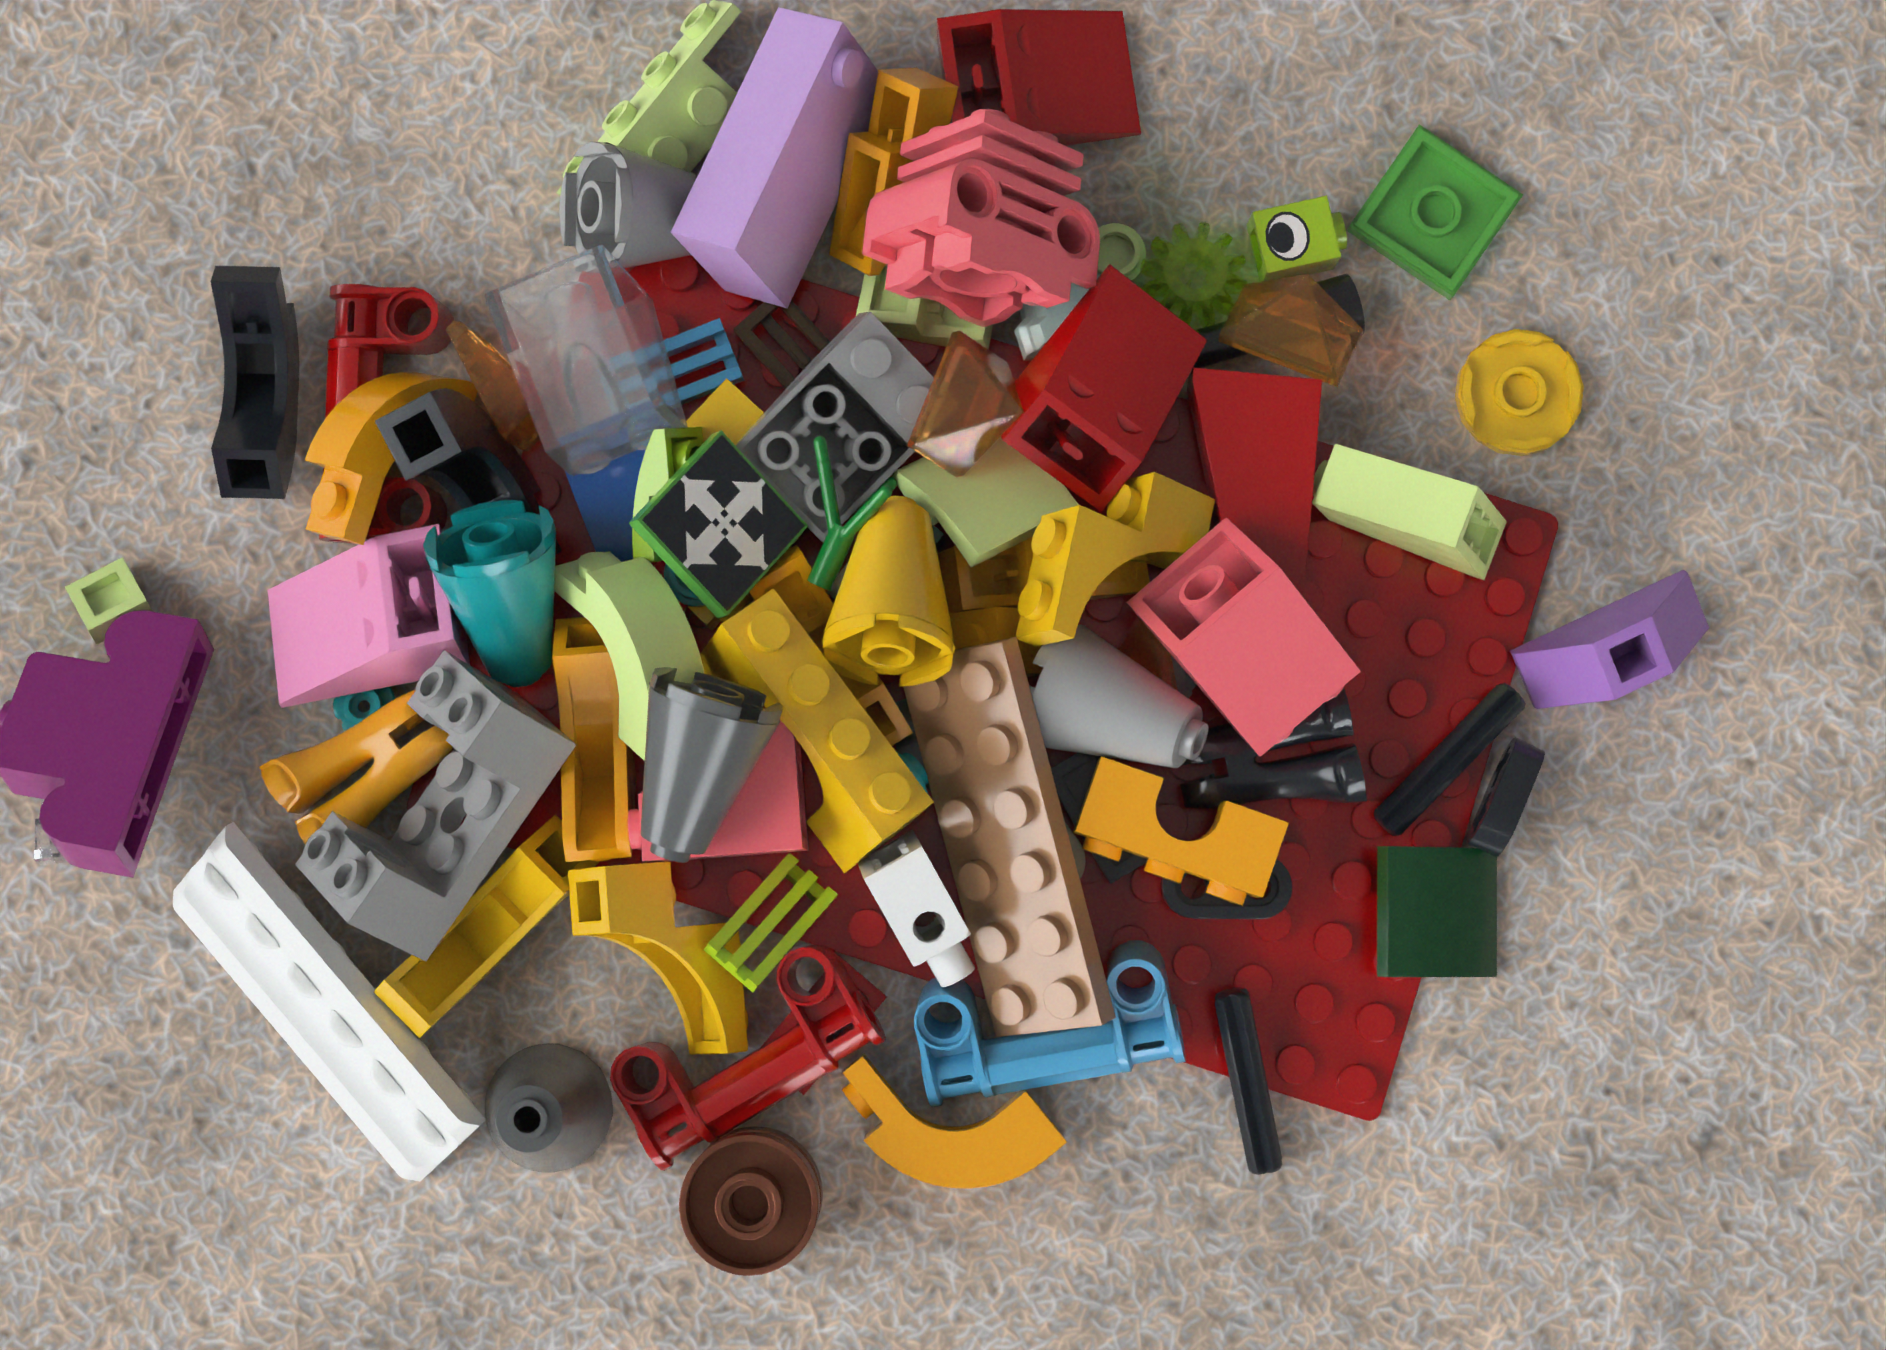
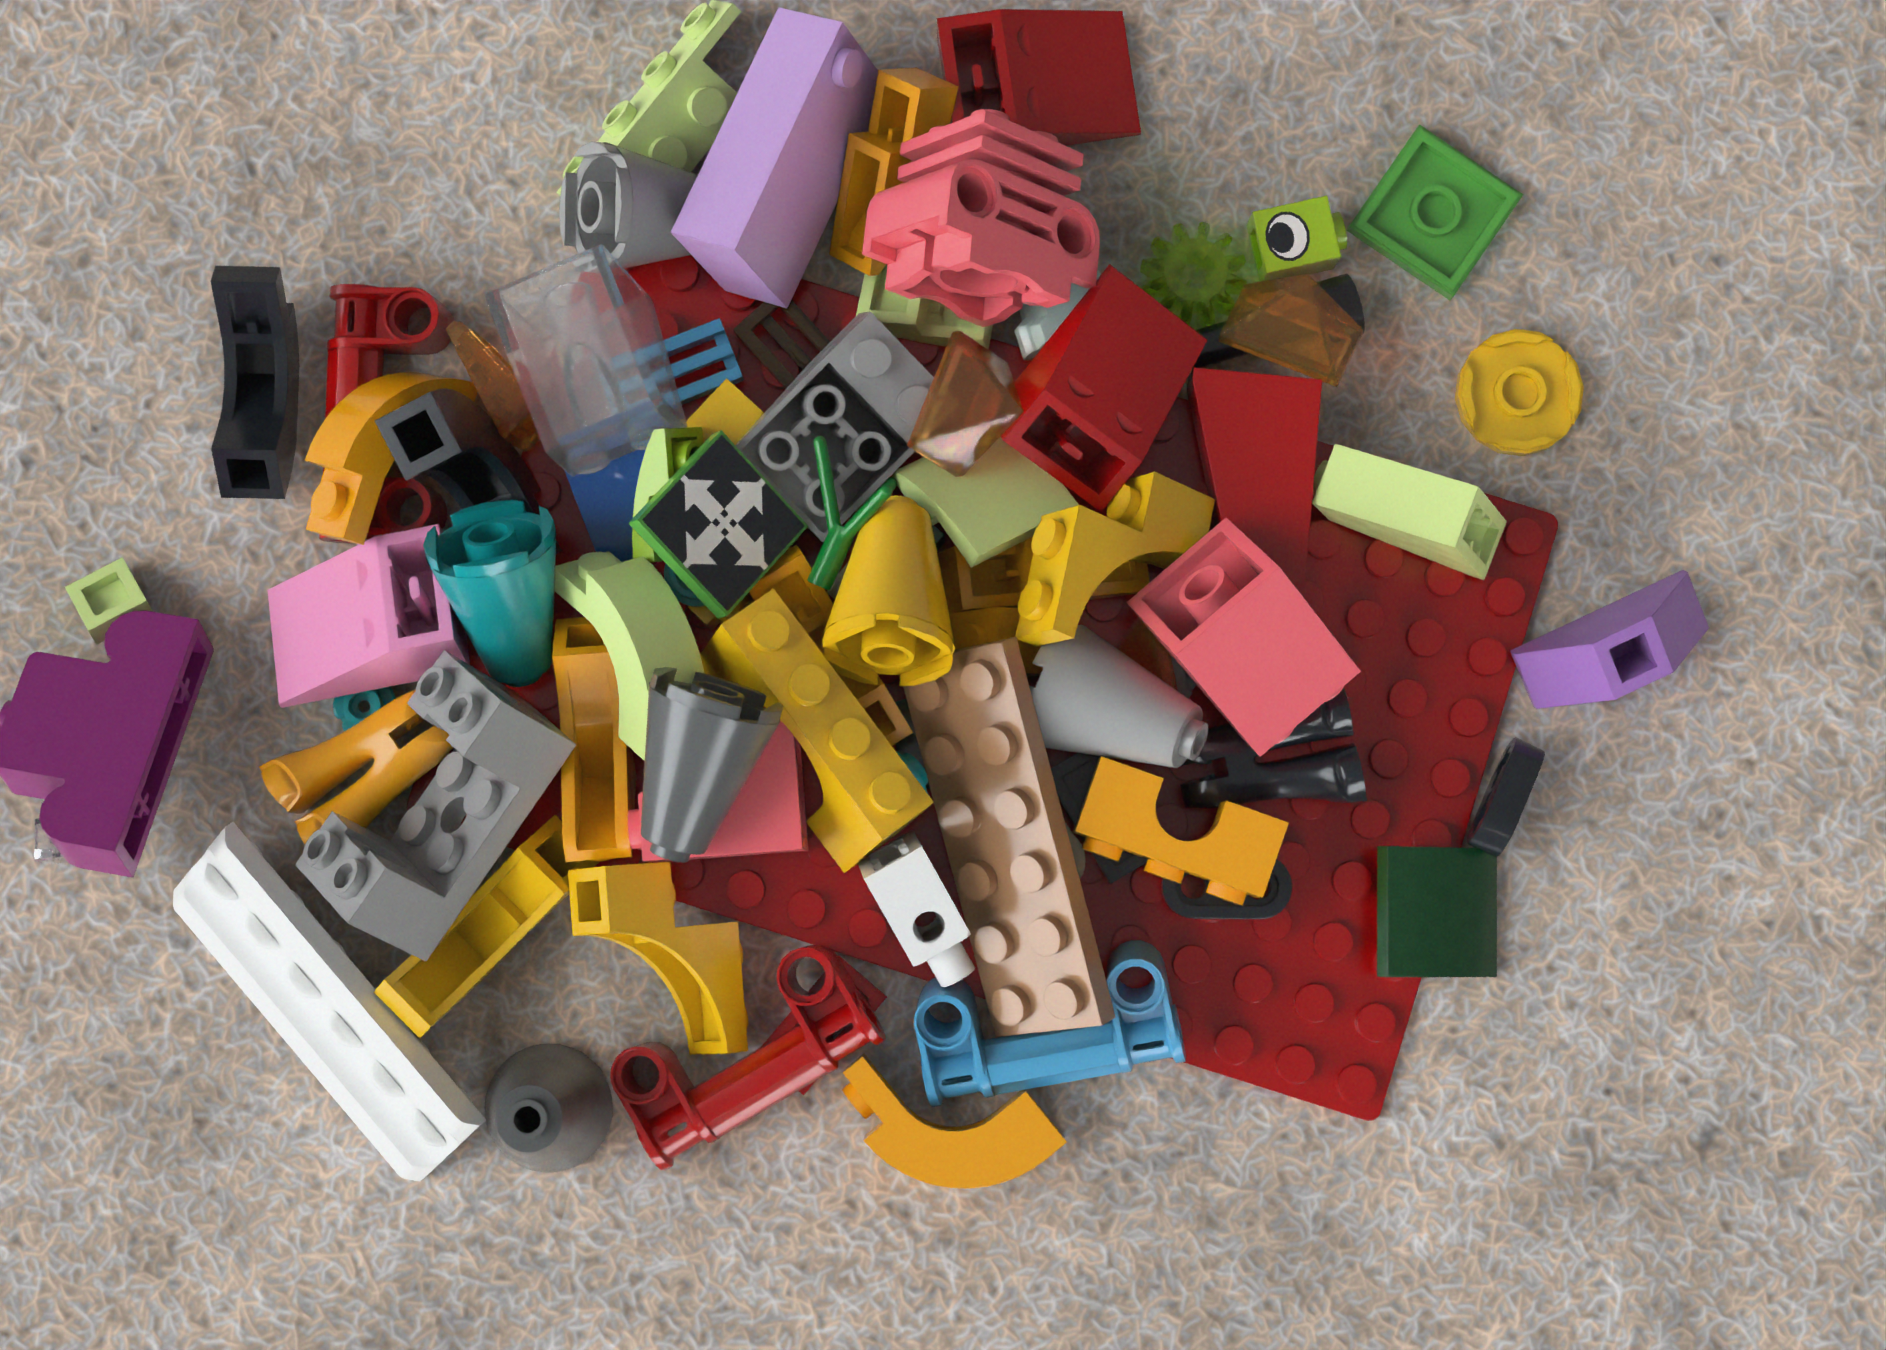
(751, 1201): copper wheel -> none
(803, 884): lime tile -> none
(1122, 249): yellowish green plate -> none
(1248, 1080): black axle -> none
(1449, 759): black axle -> none

